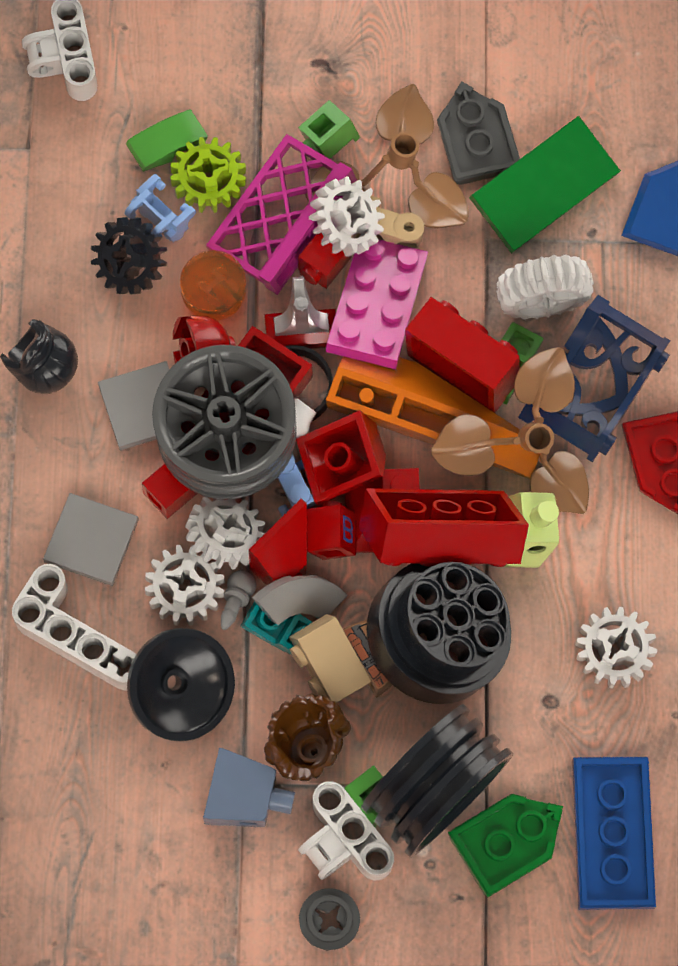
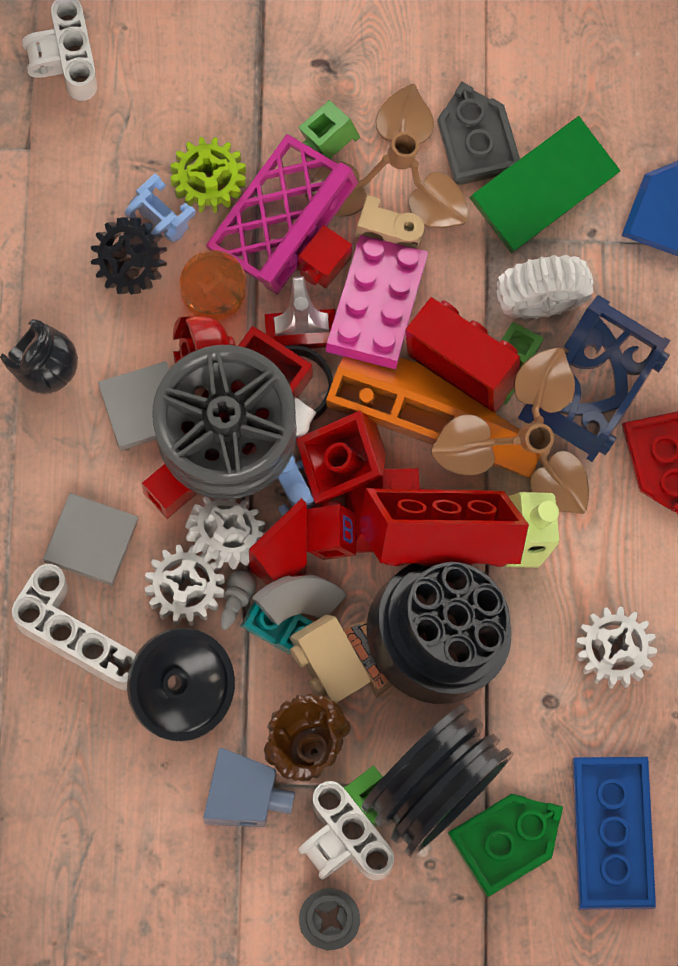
(162, 140): bright green slope -> none
(346, 216): white gear -> none

